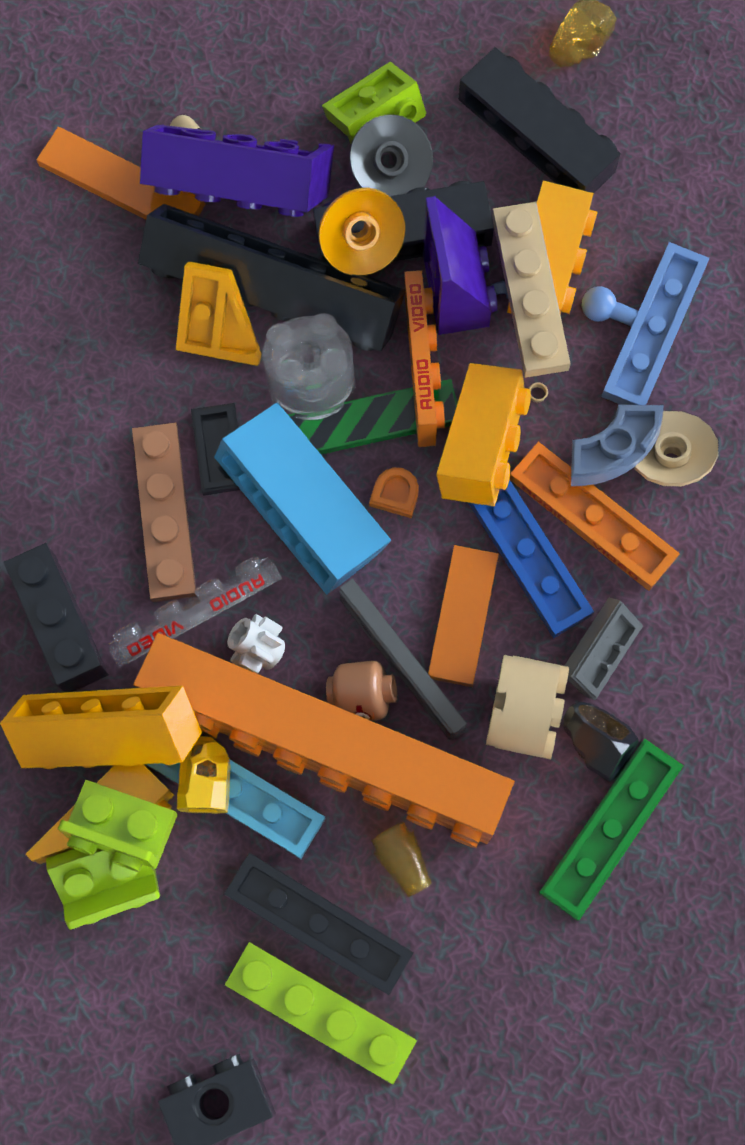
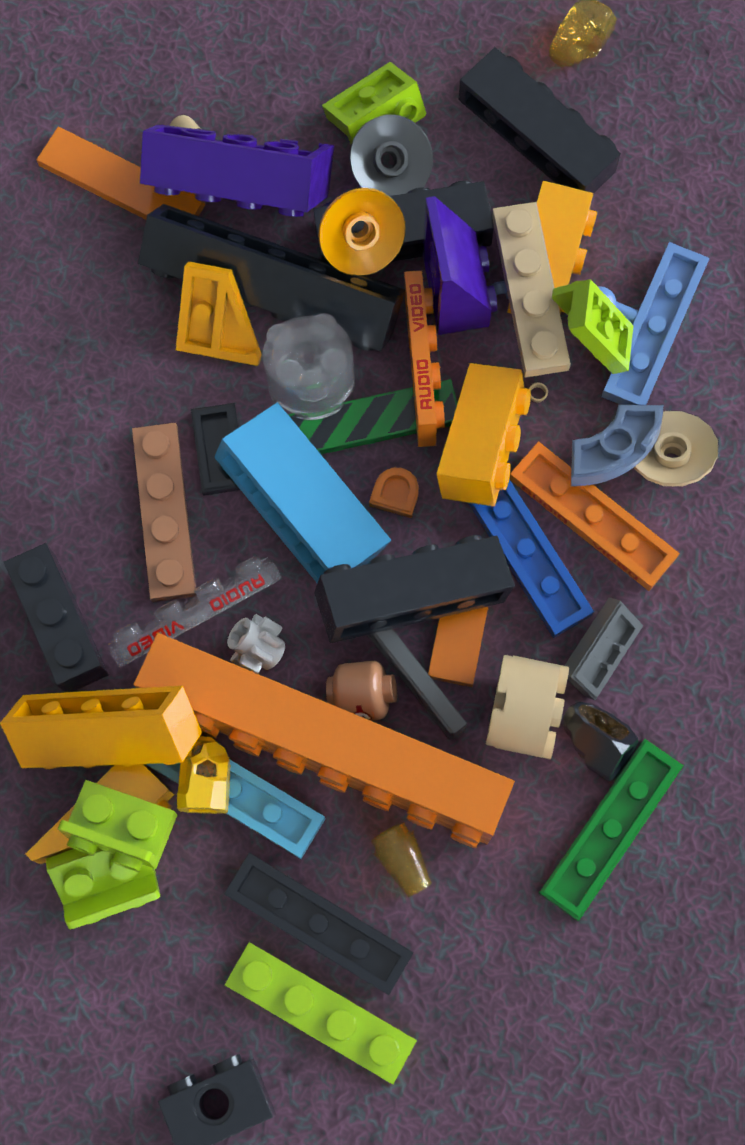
(413, 587): none -> black brick
(597, 323): none -> lime bracket

